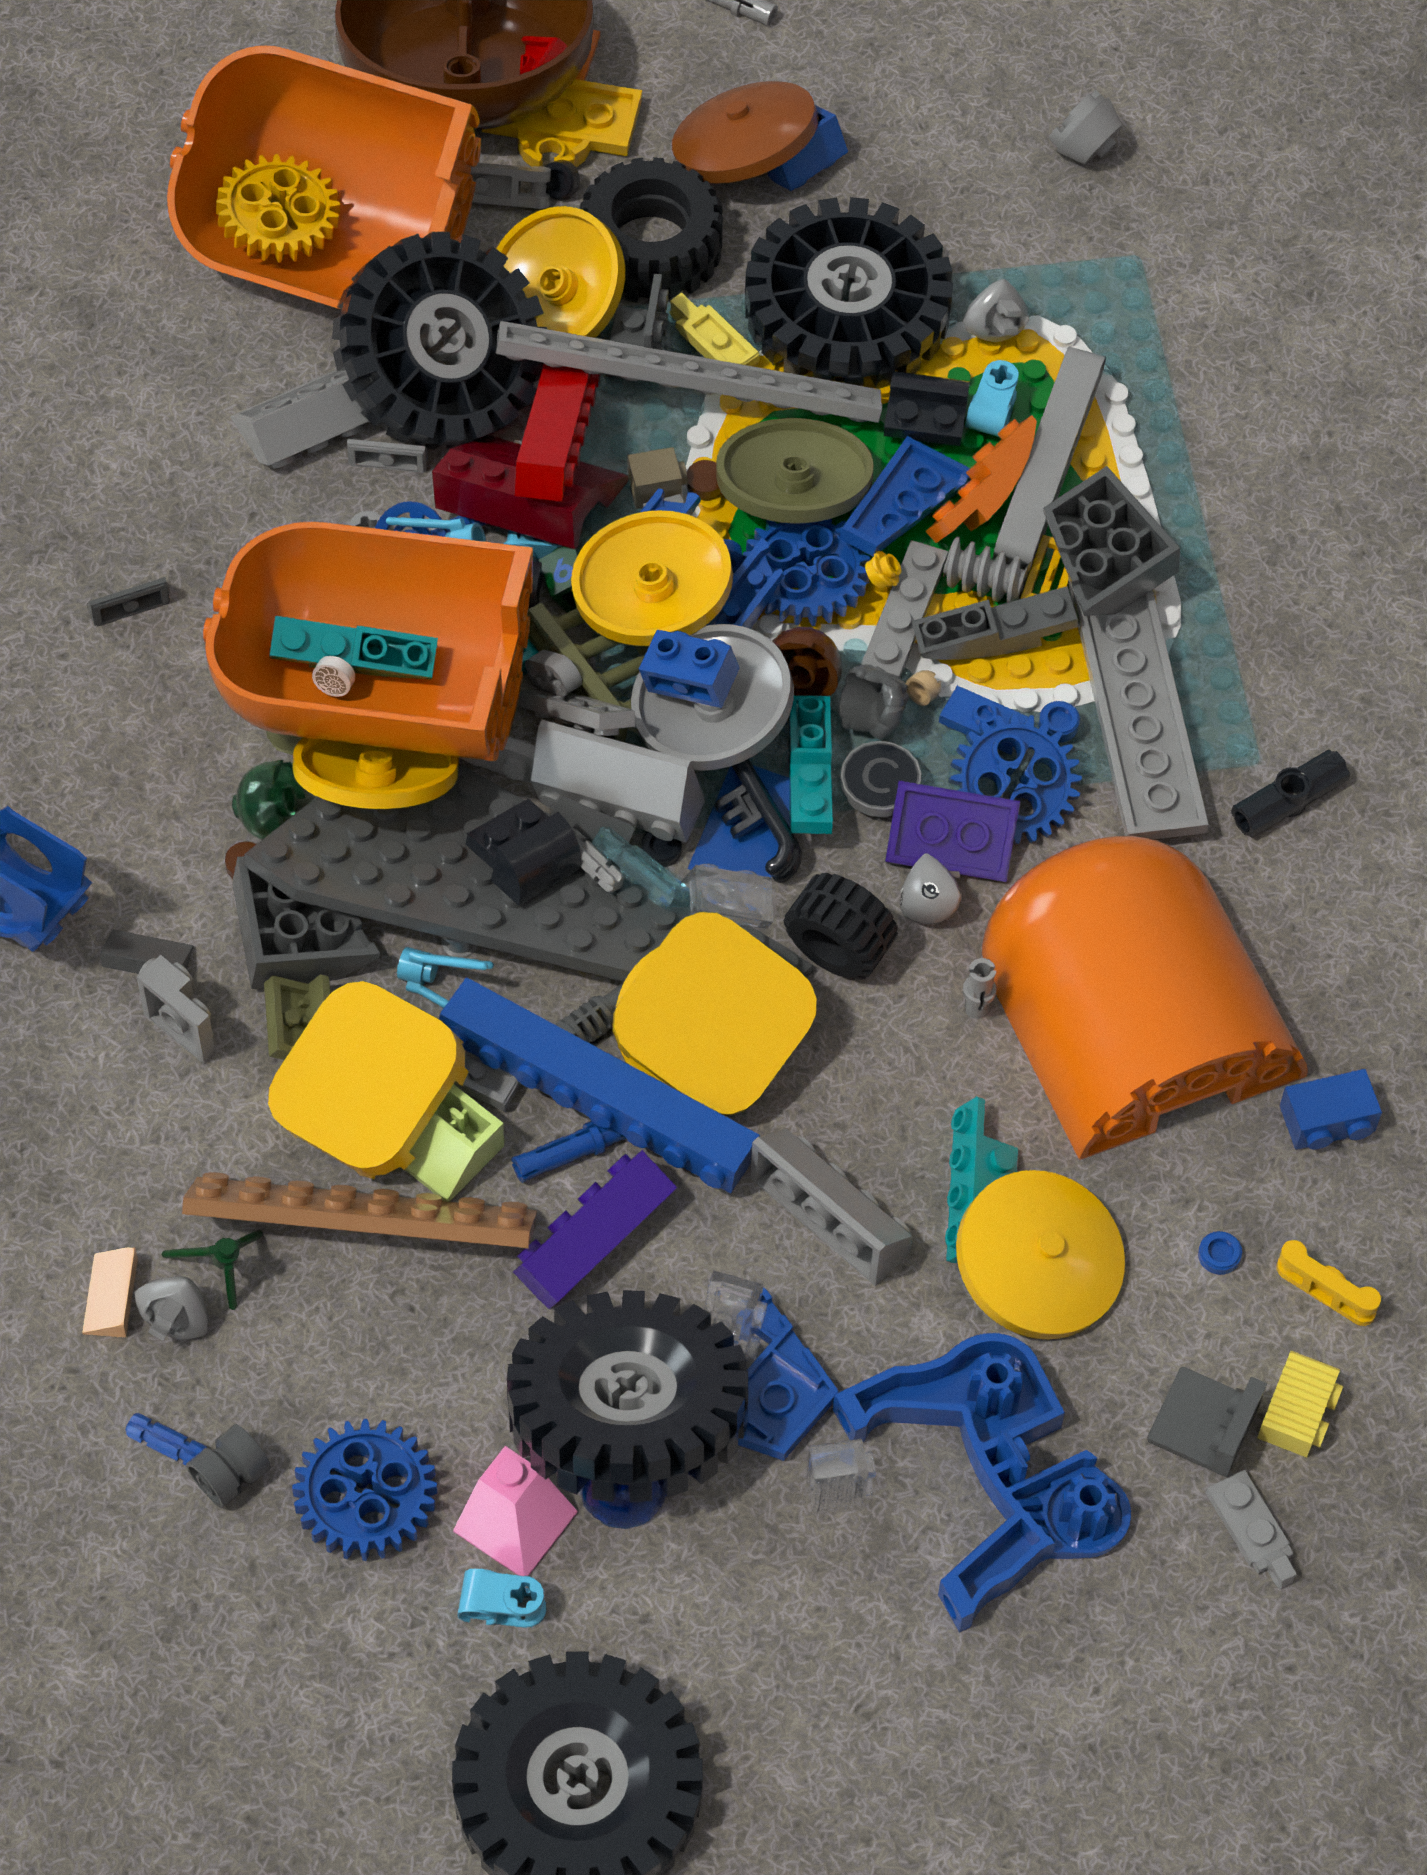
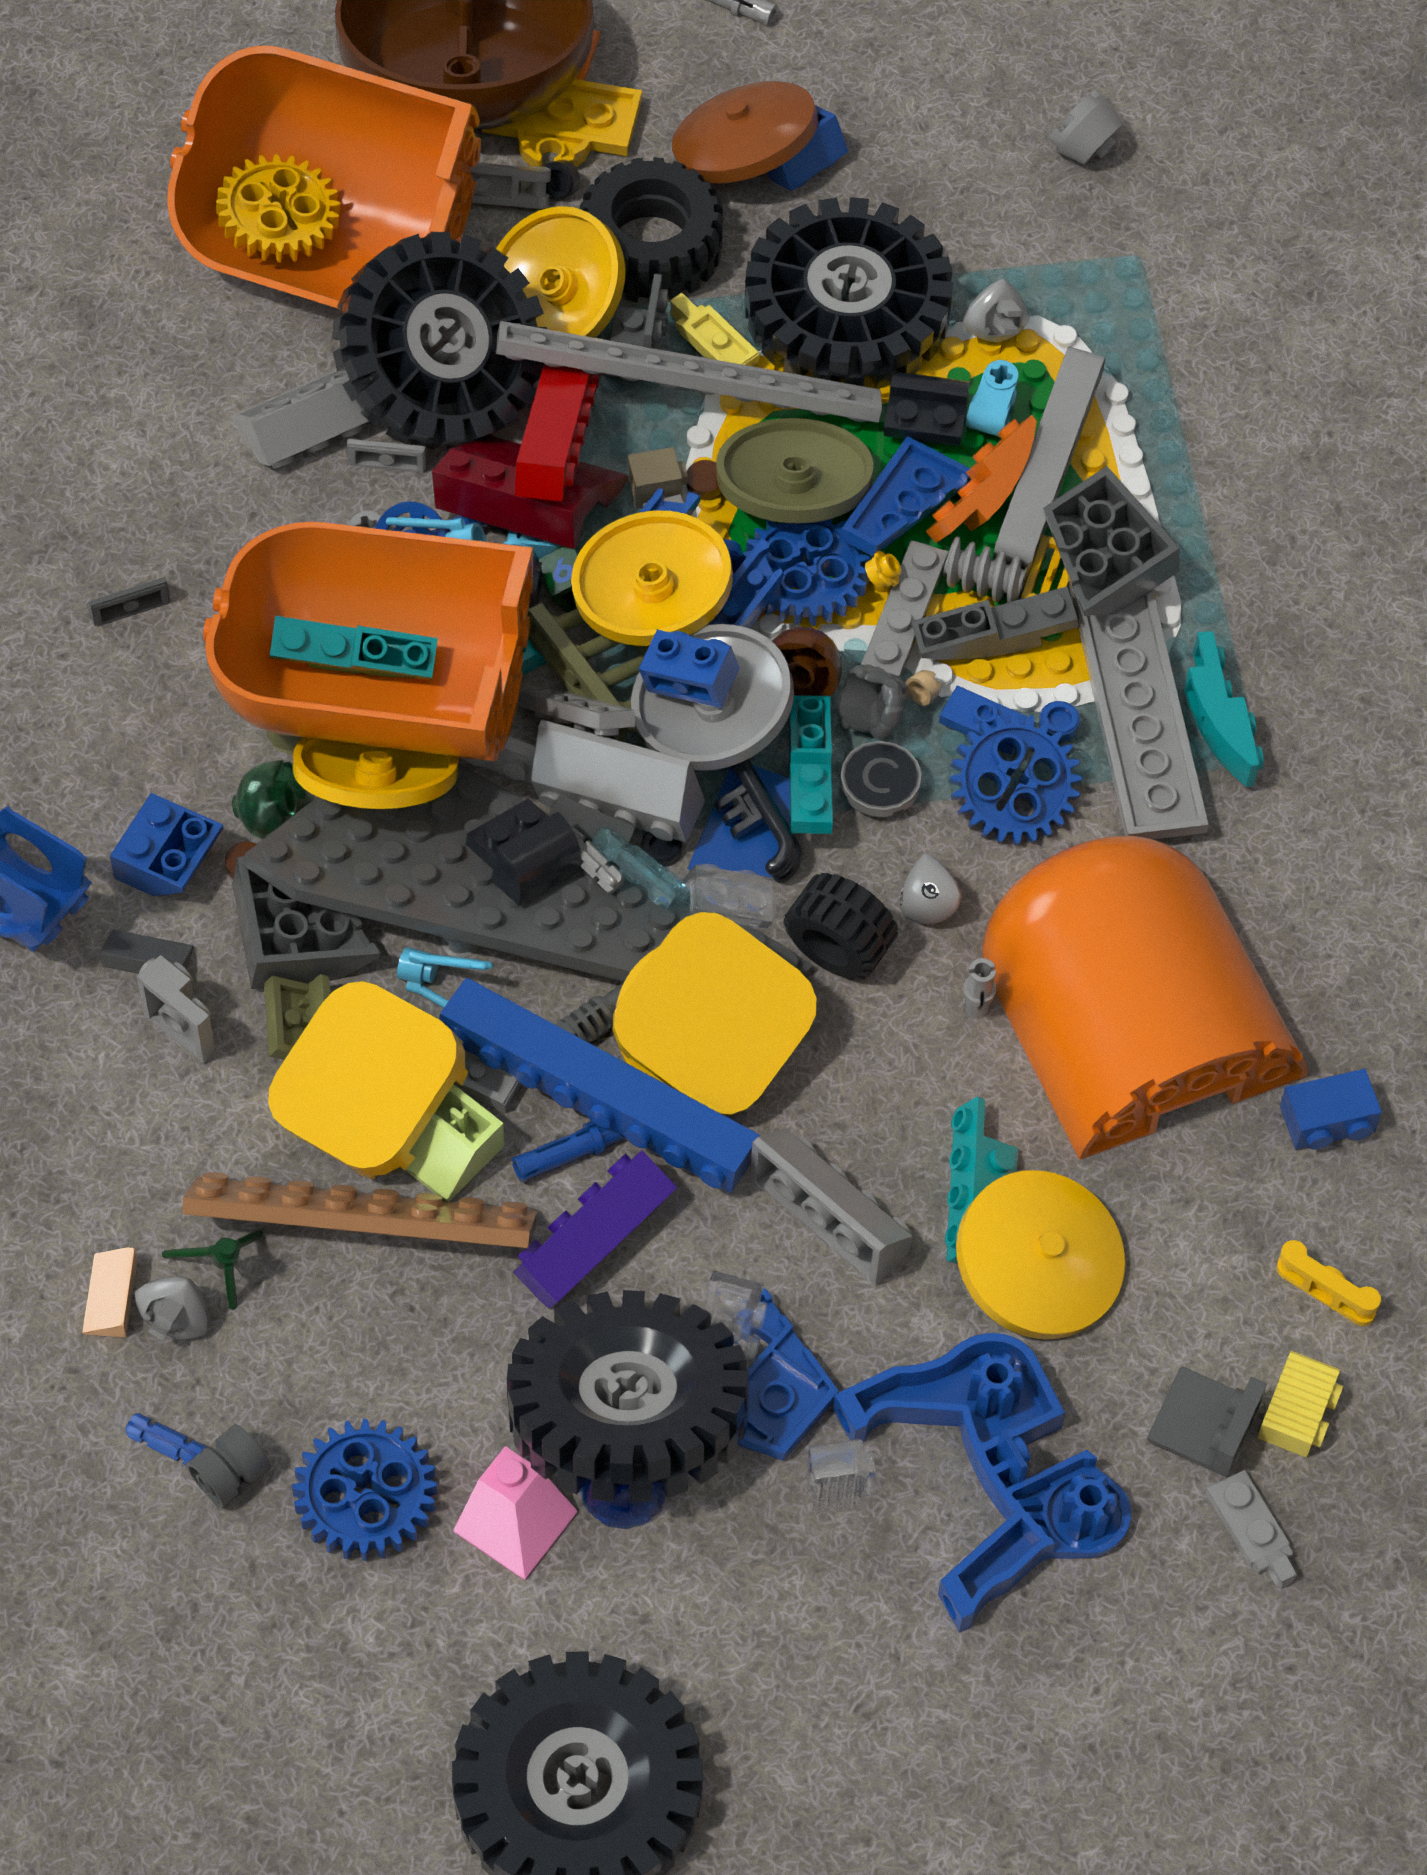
(163, 847): none -> blue slope
(333, 676): white tile -> none
(496, 1598): medium azure piece -> none
(539, 51): red tile -> none
(553, 672): light grey beam -> none
(955, 827): dark purple tile -> none
(1219, 717): none -> teal slope
(1220, 1252): blue tile -> none
(1274, 804): black piece -> none

